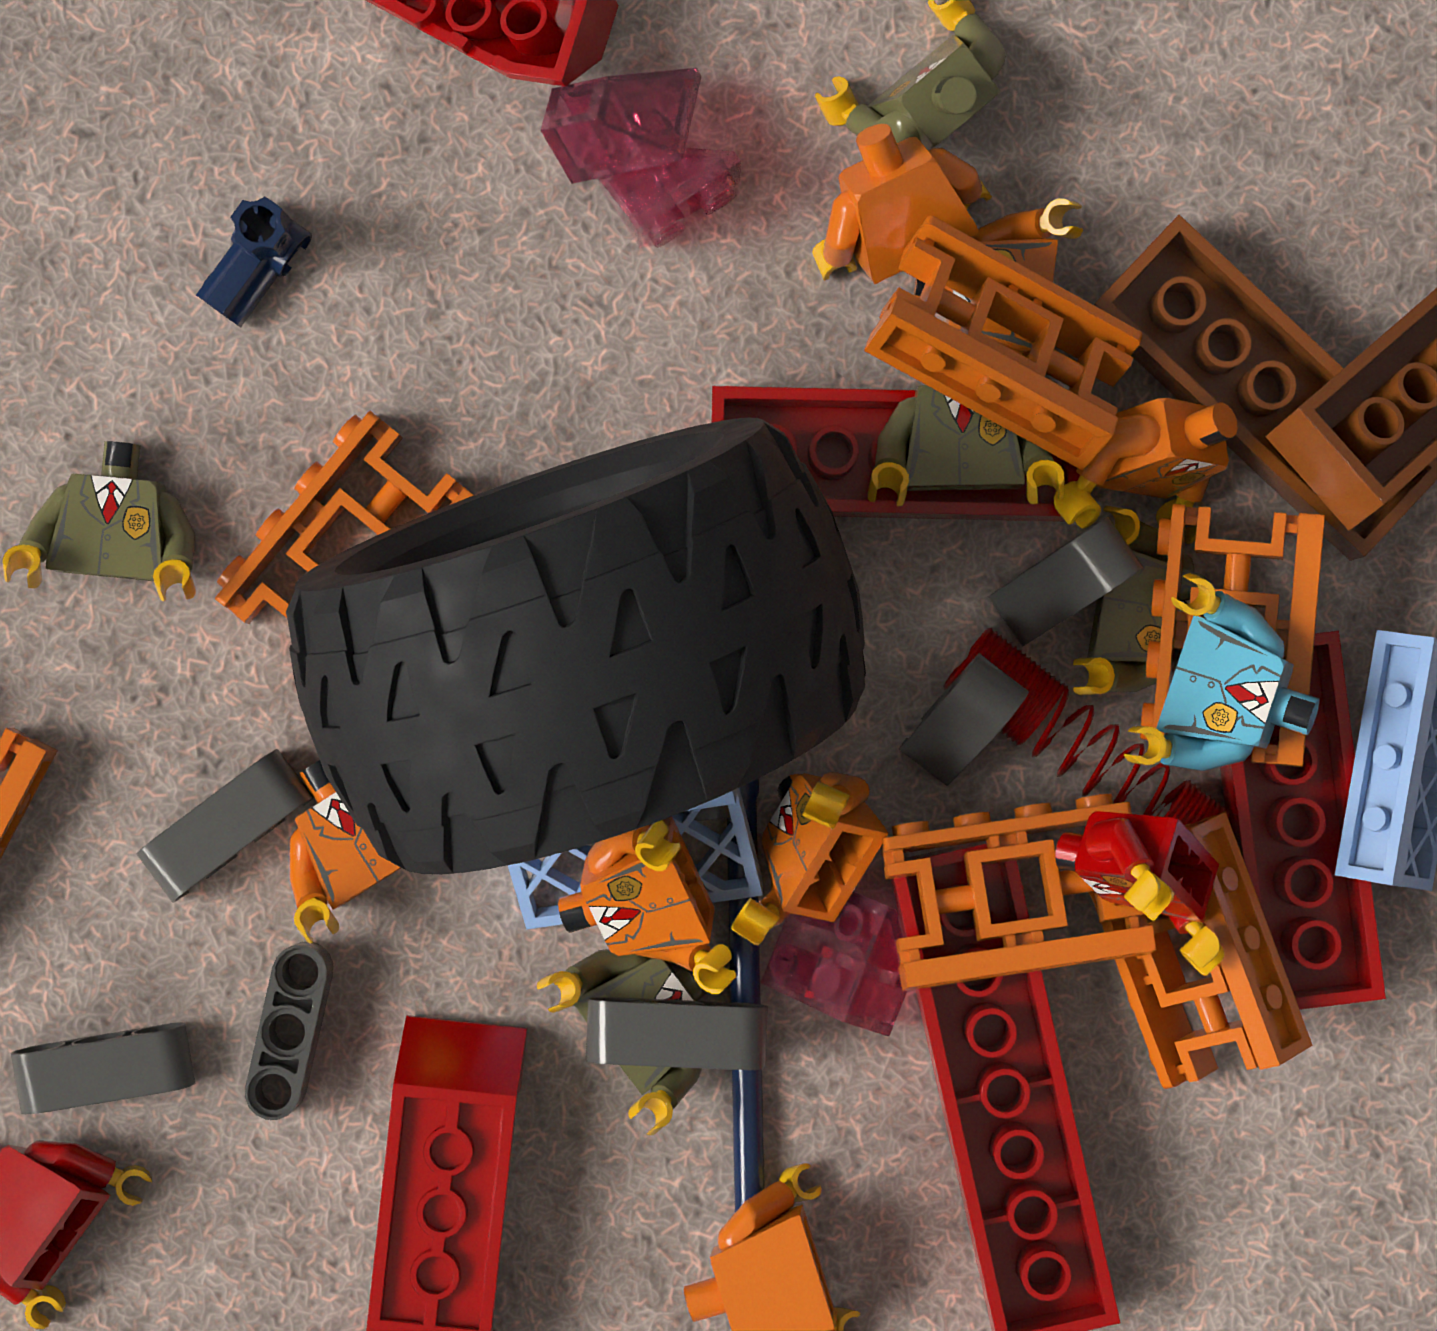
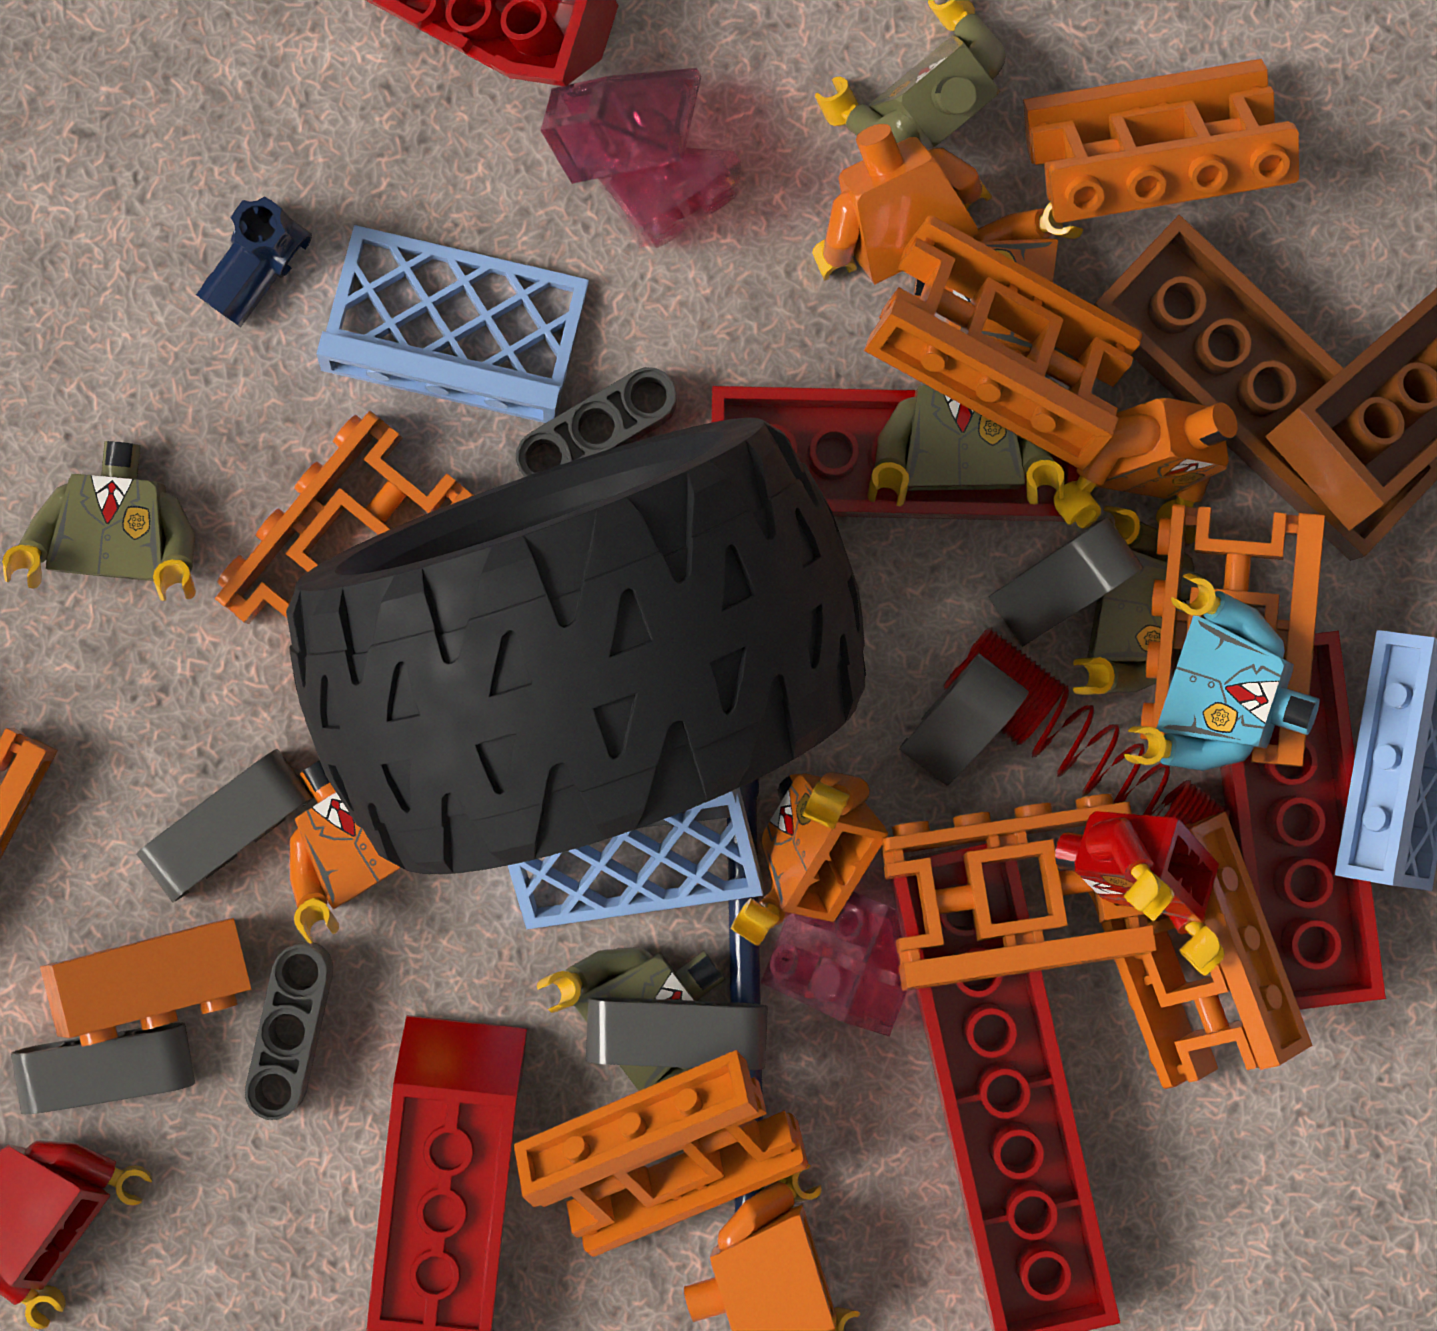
(146, 982): none -> orange wedge
(438, 373): none -> light blue fence
(605, 1154): none -> orange fence
(613, 402): none -> dark grey beam
(650, 903): orange torso -> none
(1160, 141): none -> orange fence

